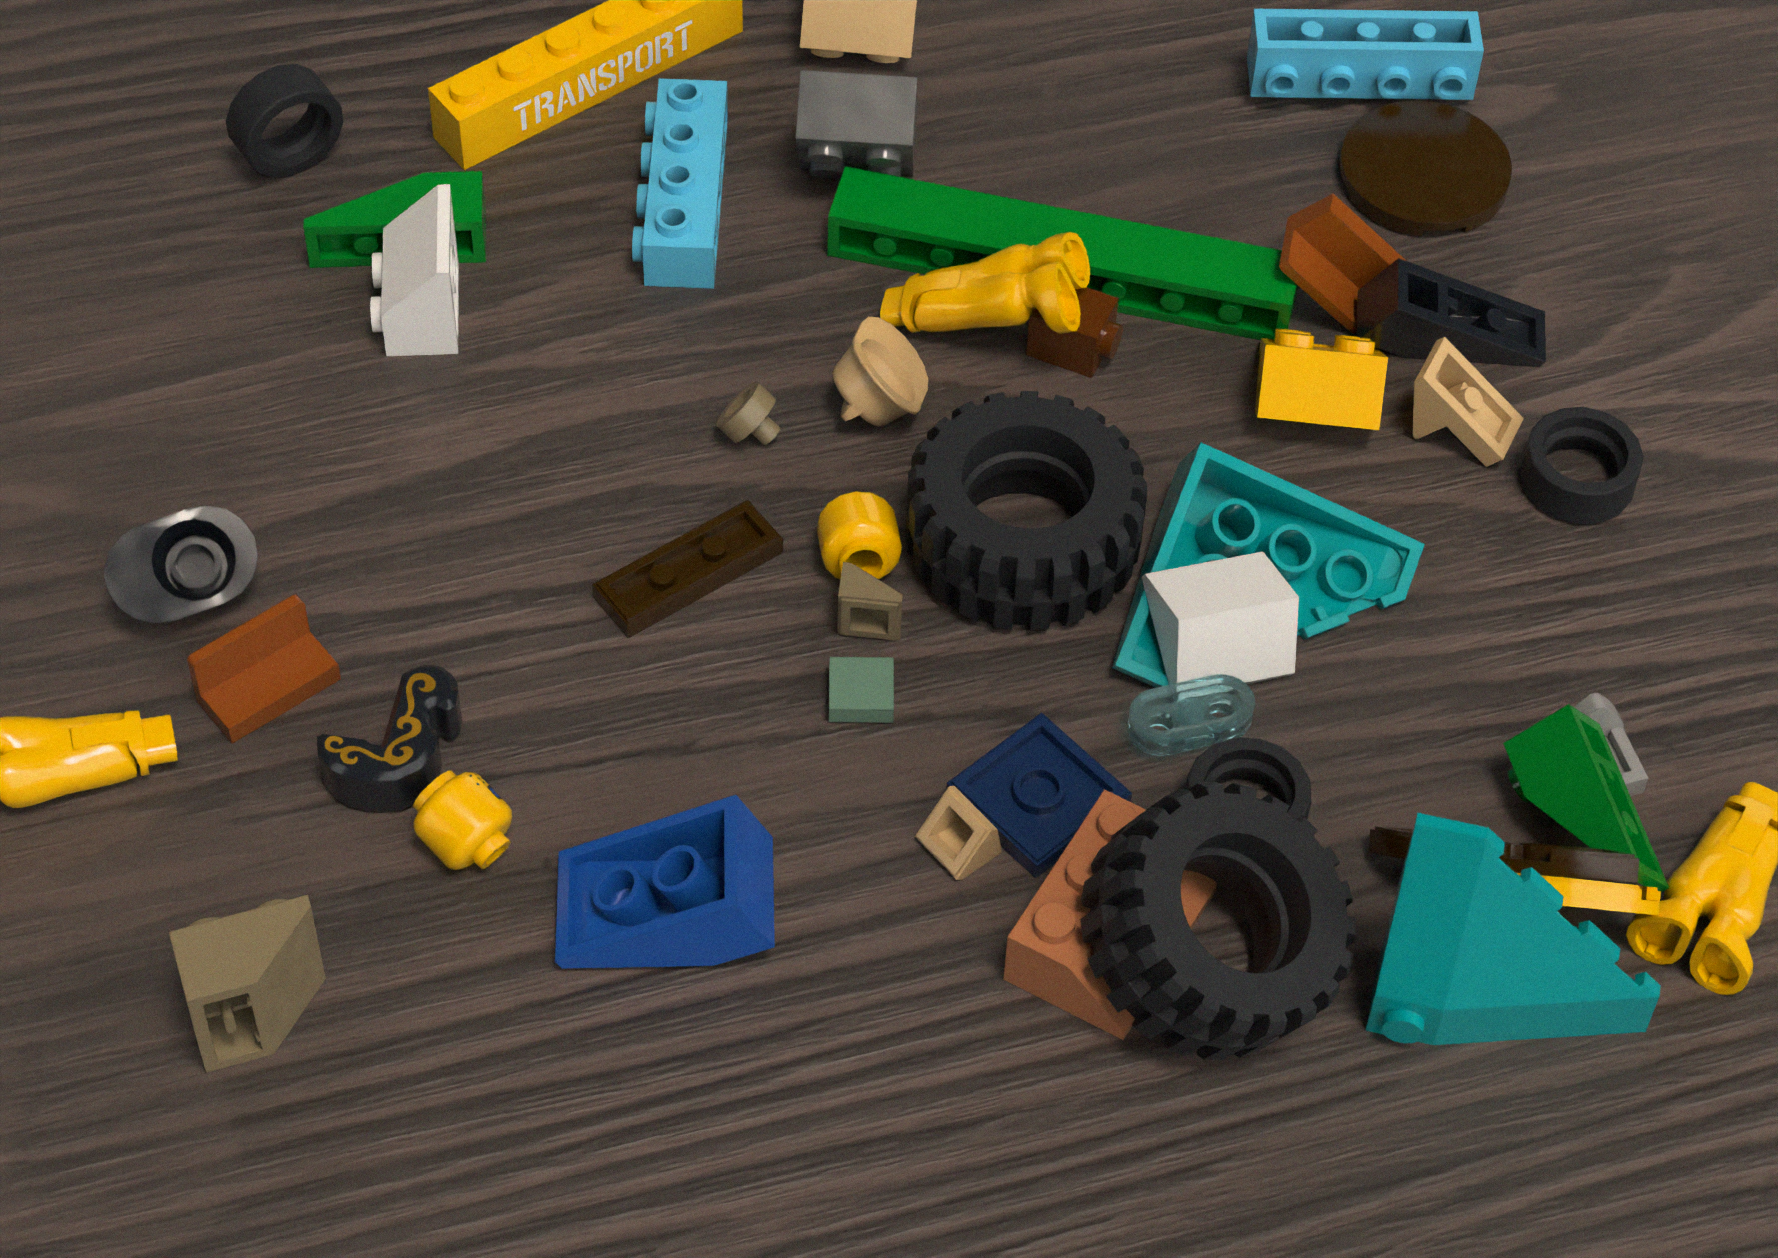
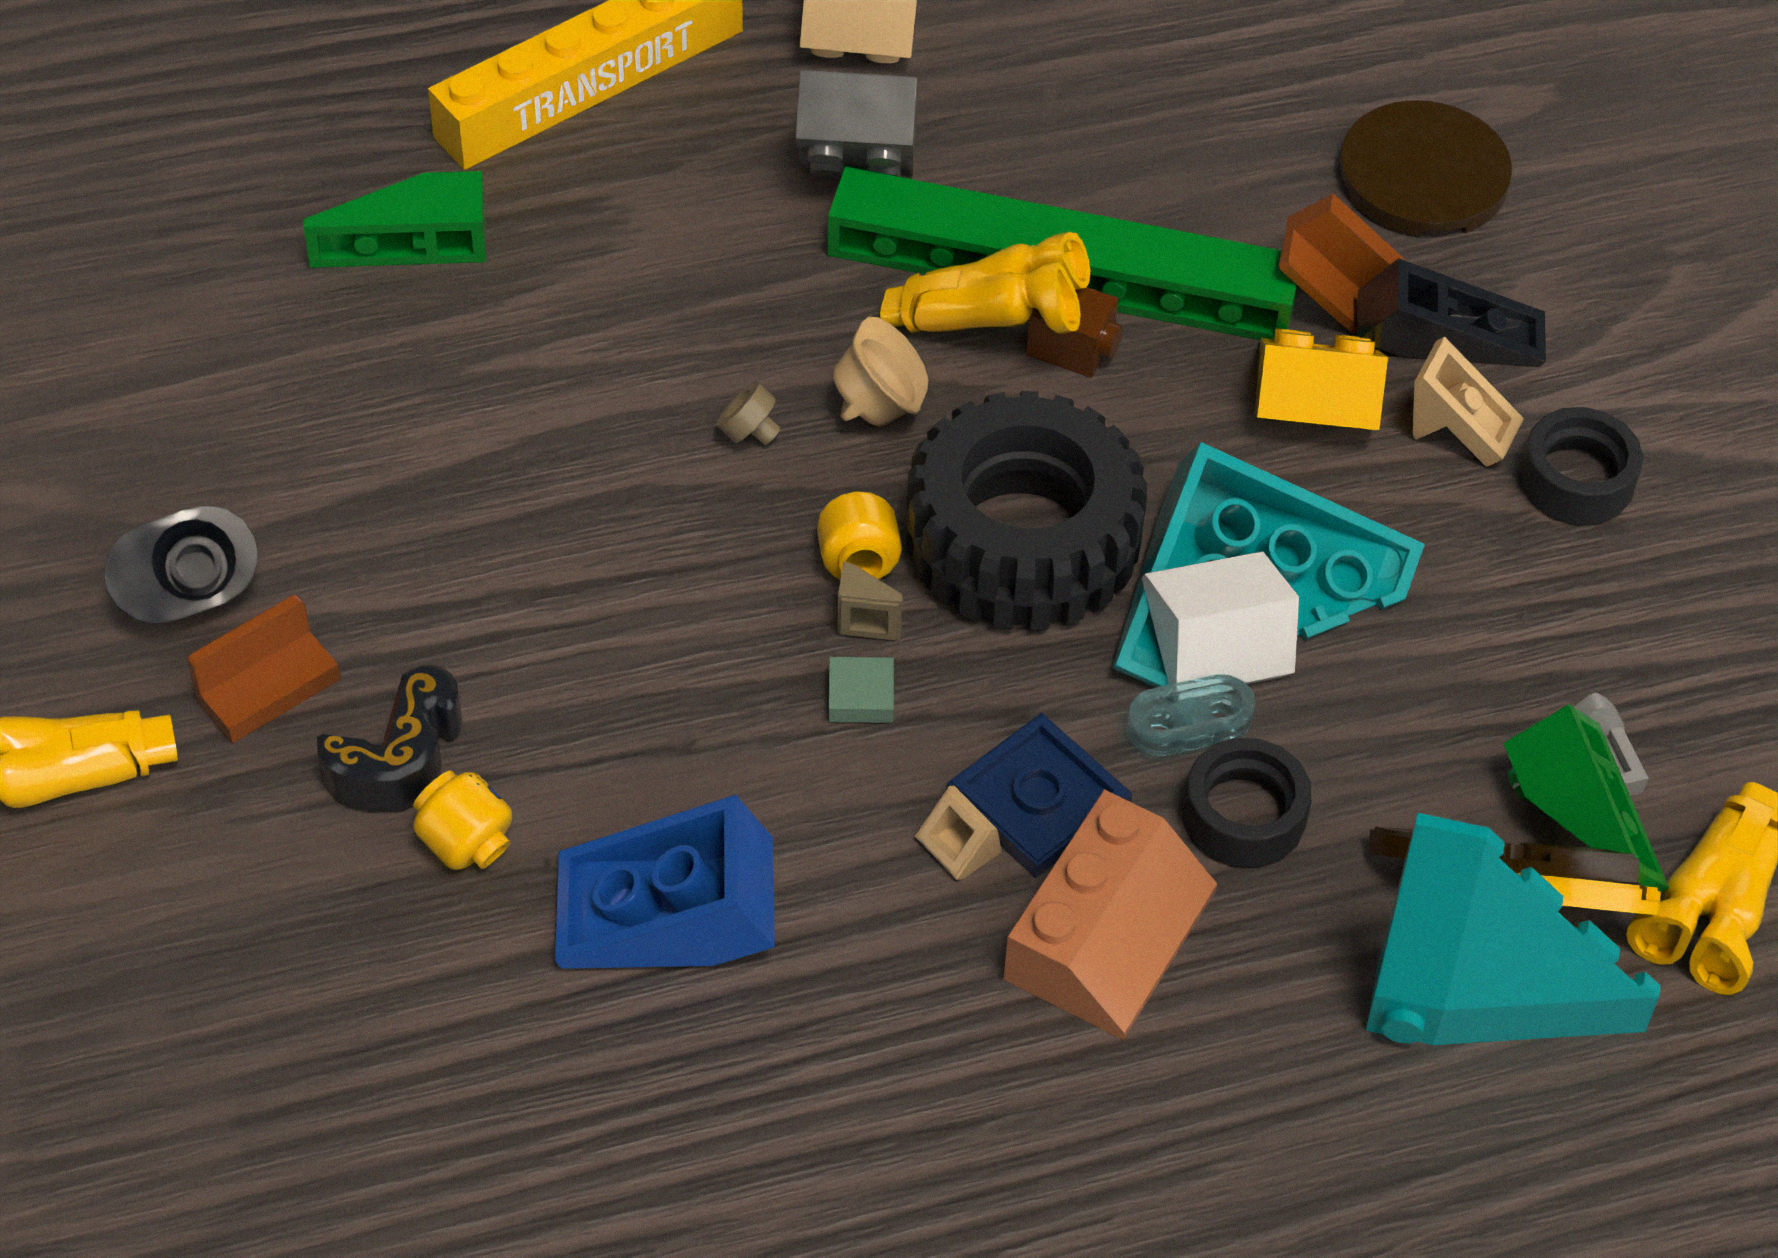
(248, 978): dark tan slope -> none
(267, 97): black tyre -> none
(418, 279): white slope -> none
(684, 184): medium azure brick -> none
(687, 568): dark brown tile -> none
(1275, 876): black tyre -> none
(1364, 54): medium azure brick -> none

